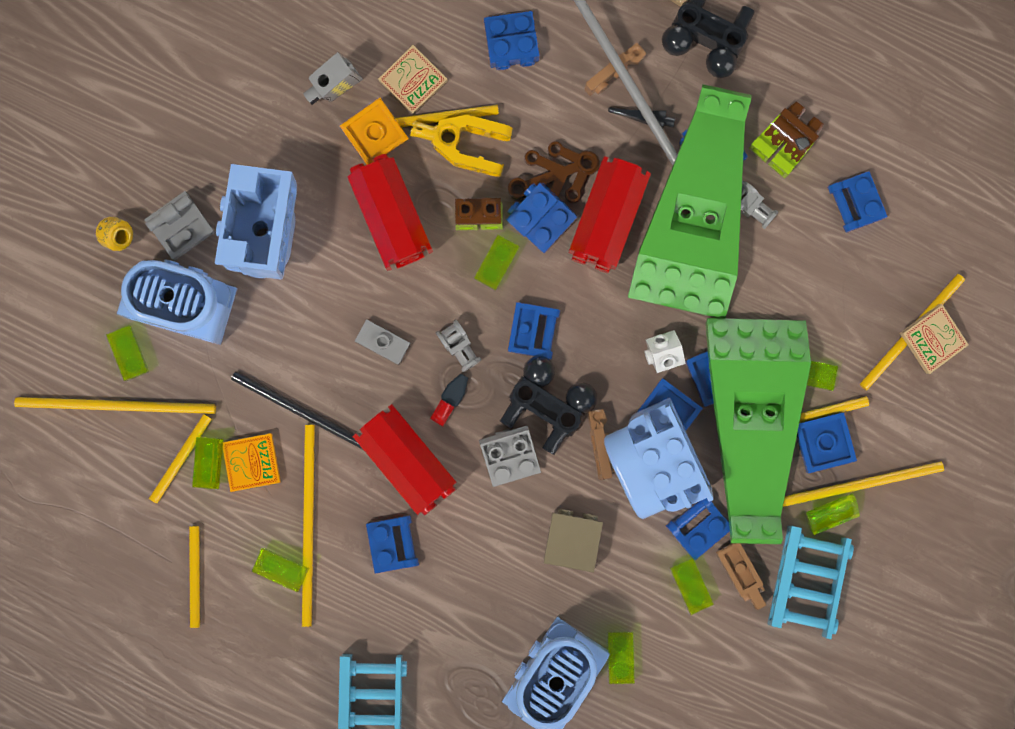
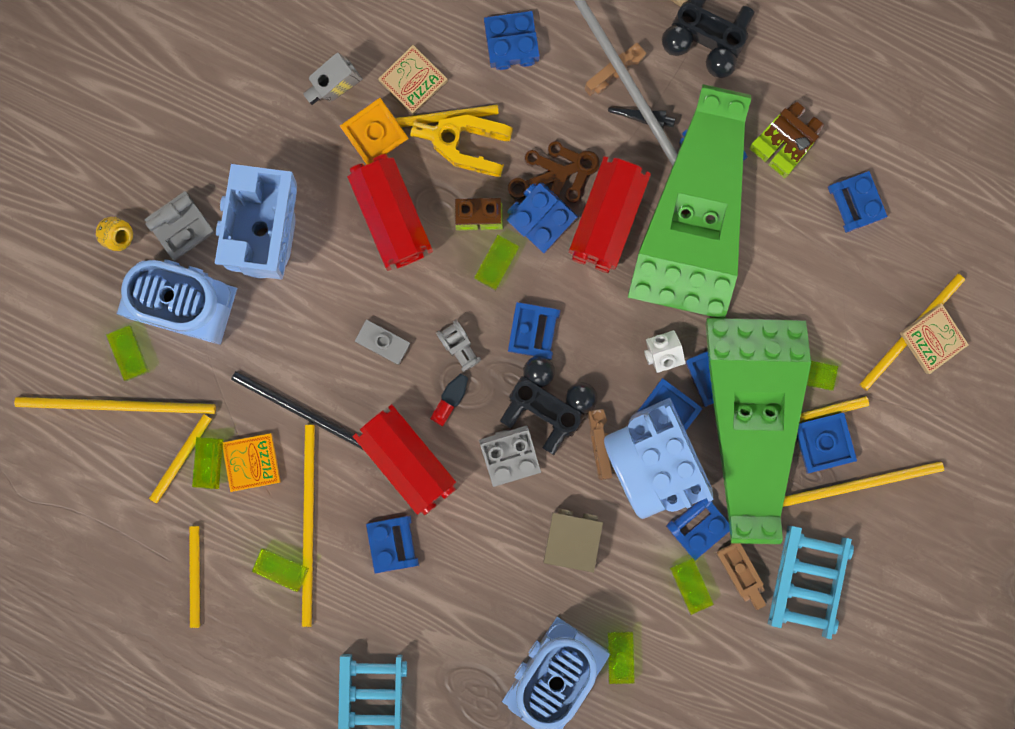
(753, 205): light grey connector -> none
(833, 514): clear neon green plate -> none

